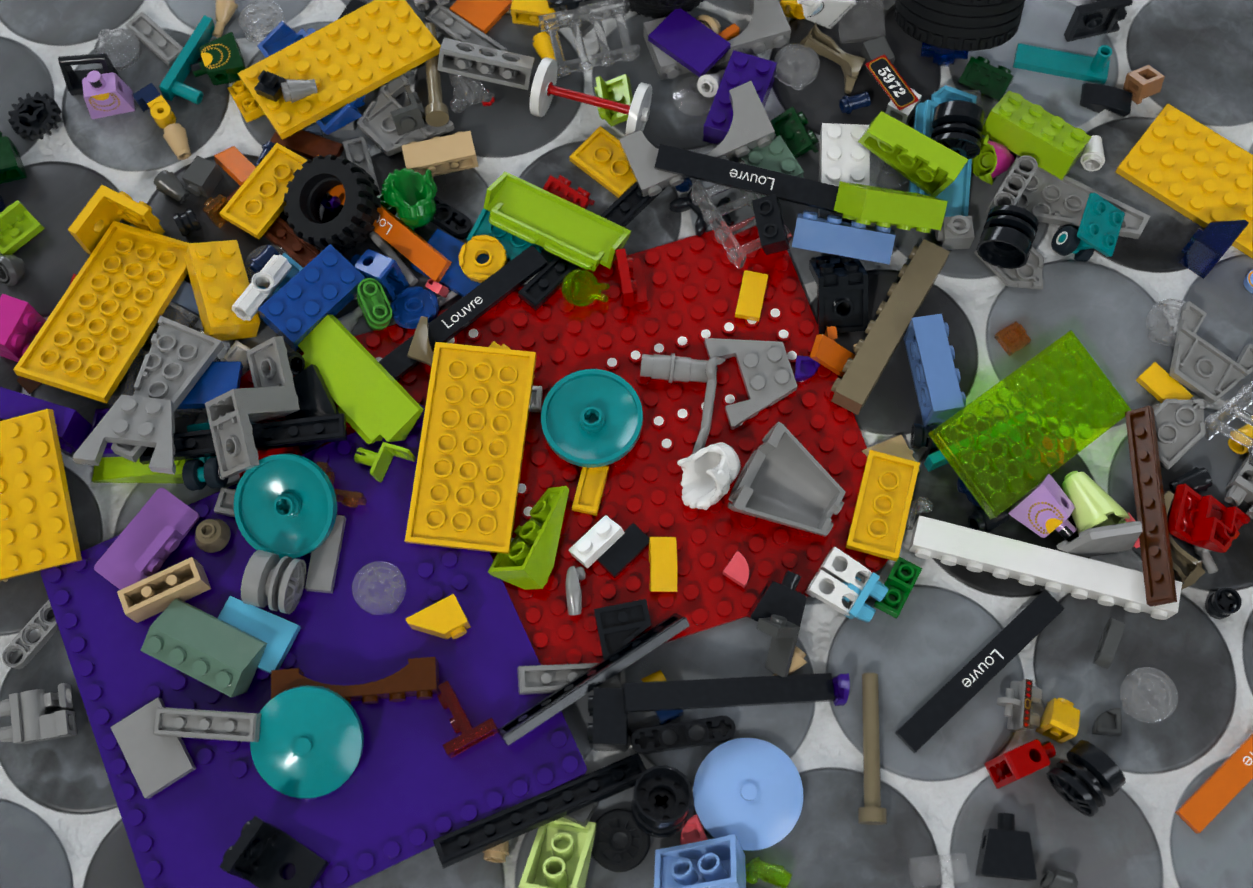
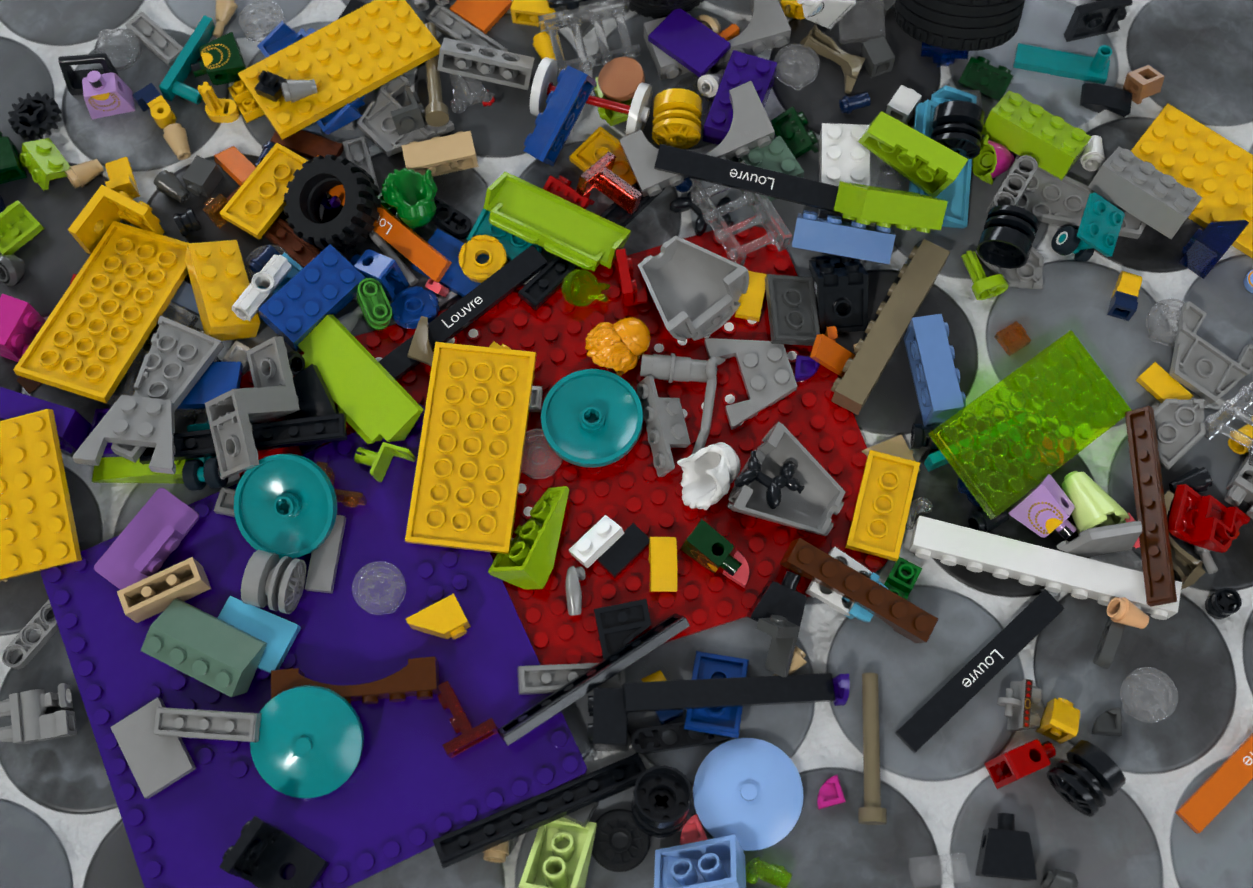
(43, 161): none -> lime bracket
(84, 172): none -> tan cone
(122, 177): none -> yellow bracket
(212, 535): dark tan cone -> none
(216, 106): none -> yellow piece
(538, 458): none -> clear tile
(559, 115): none -> blue slope
(590, 490): yellow tile -> none
(609, 183): none -> clear red bracket
(618, 344): none -> light orange hair
(620, 78): none -> nougat tile
(663, 423): none -> light grey bracket
(677, 118): none -> yellow wheel
(693, 288): none -> light grey cone
(704, 541): none -> dark green torso
(722, 720): none -> blue tile
(770, 224): black brick -> none
(774, 485): none -> black piece
(792, 309): none -> dark grey tile
(830, 793): none -> dark pink tile
(831, 573): none -> reddish brown arch
(891, 82): sticker -> none
(956, 232): light grey brick -> none
(983, 286): none -> lime piece
(1125, 296): none -> leg
(1126, 613): none -> light nougat cone
(1145, 192): none -> light grey brick

